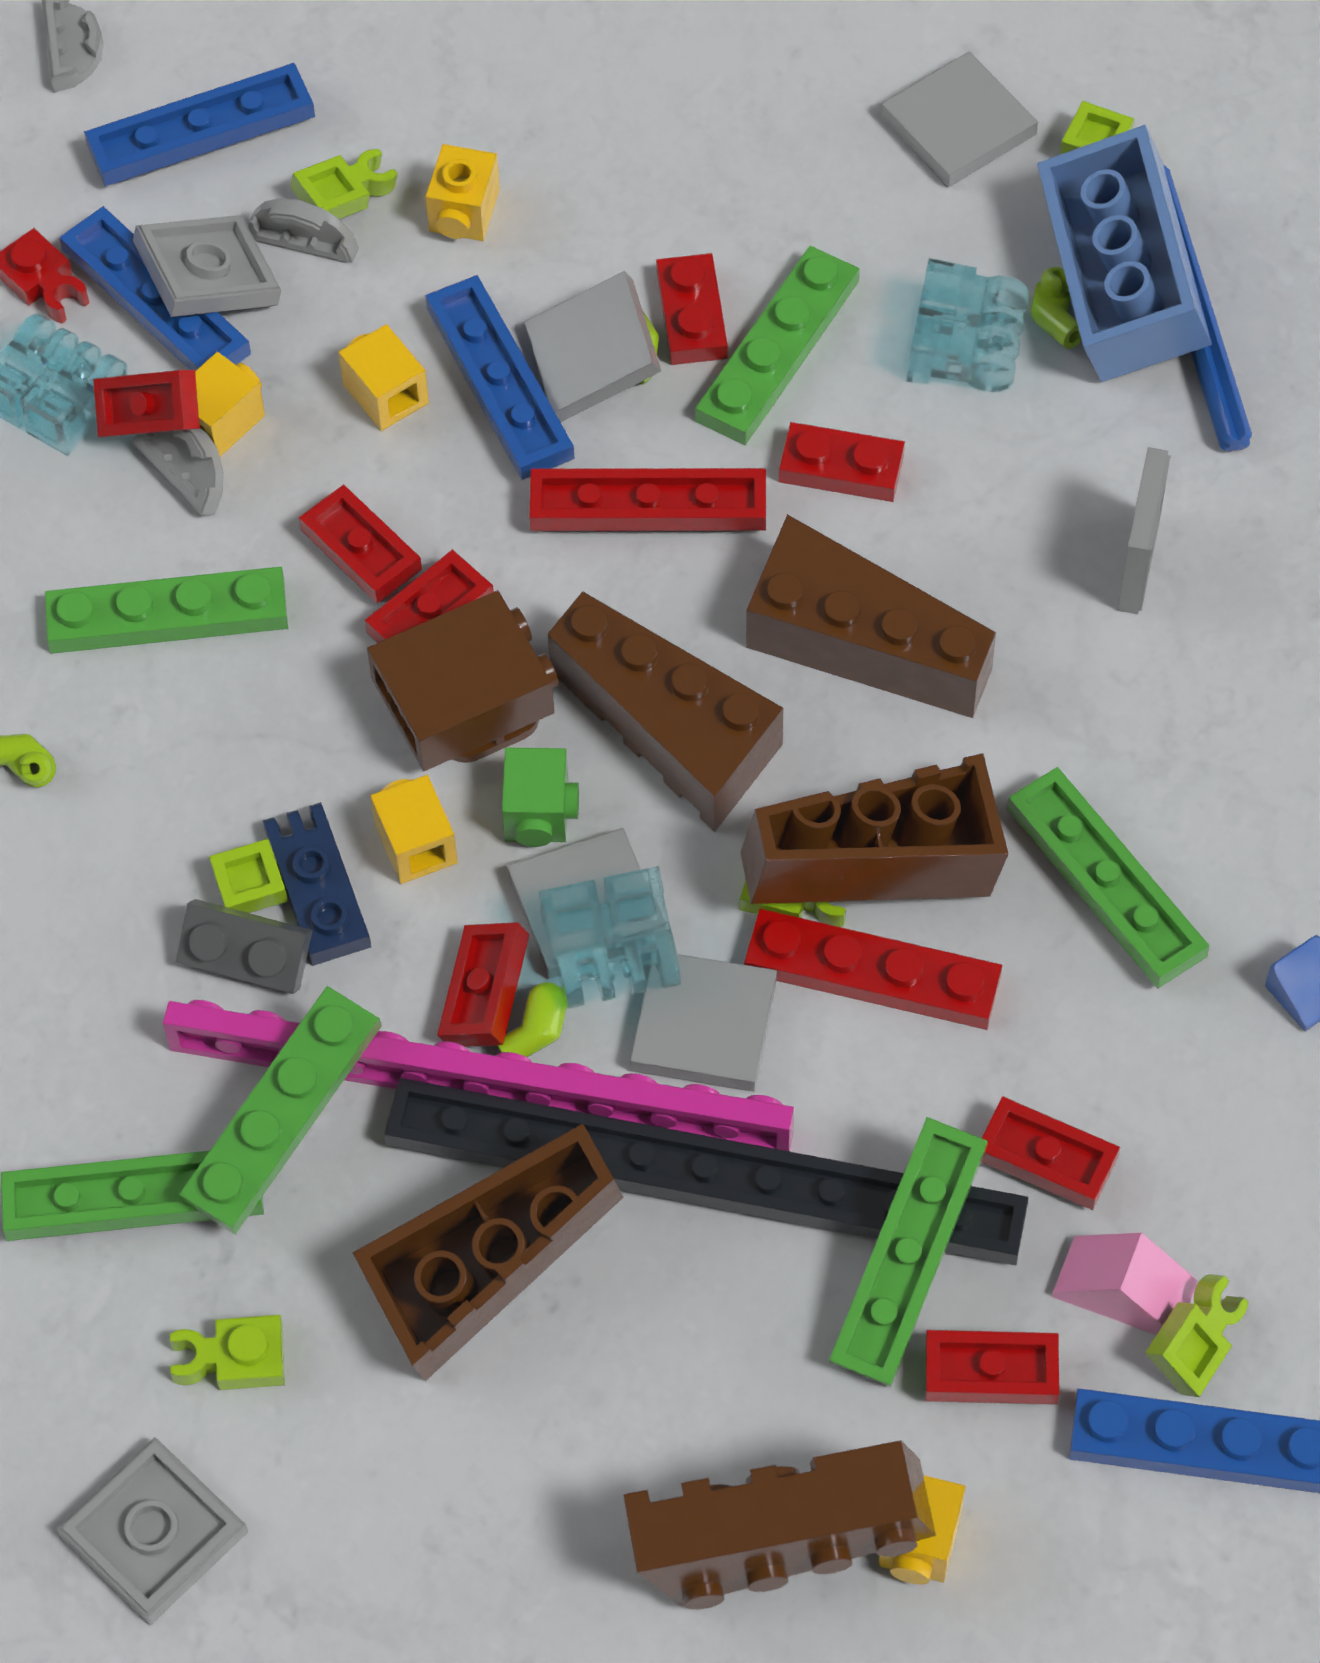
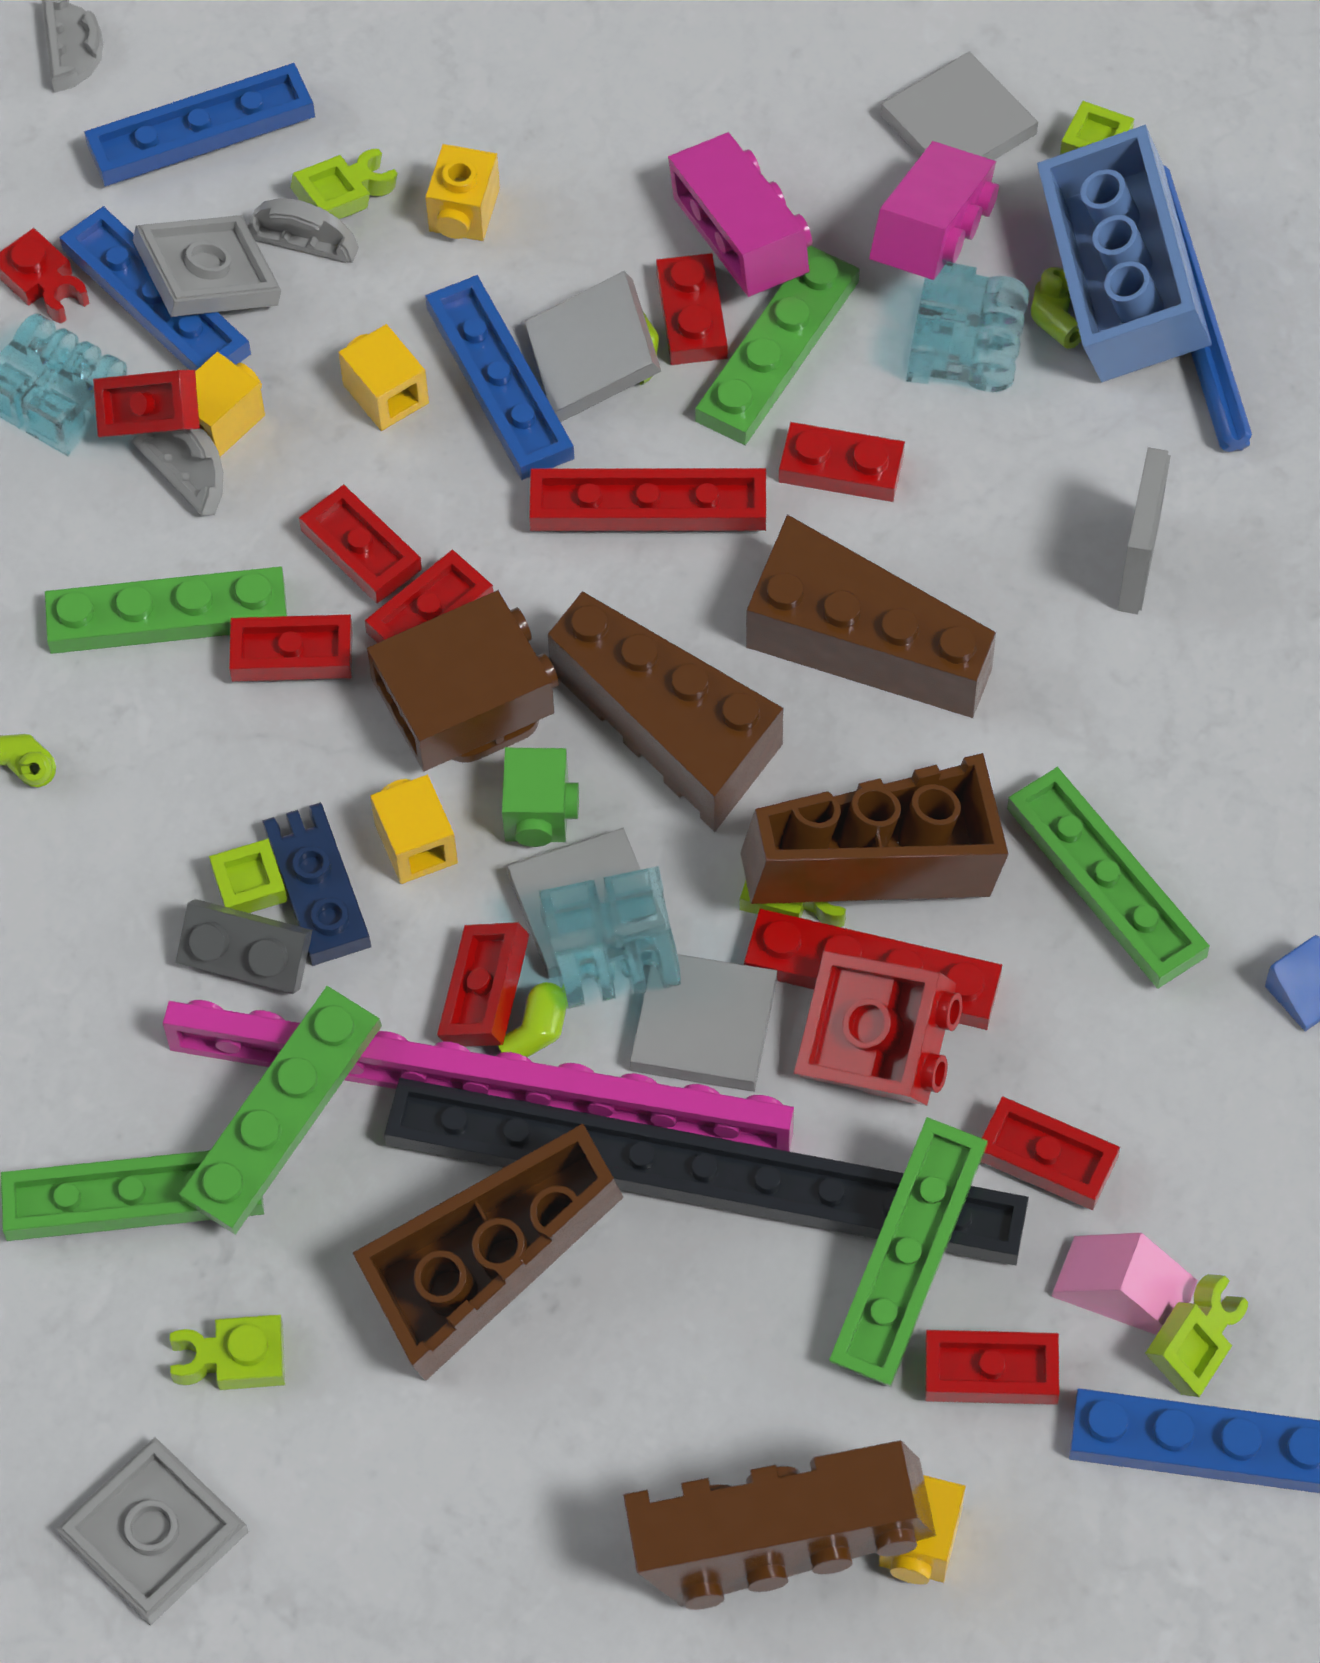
(291, 648): none -> red plate
(740, 213): none -> dark pink brick
(878, 1028): none -> red plate
(934, 210): none -> dark pink brick

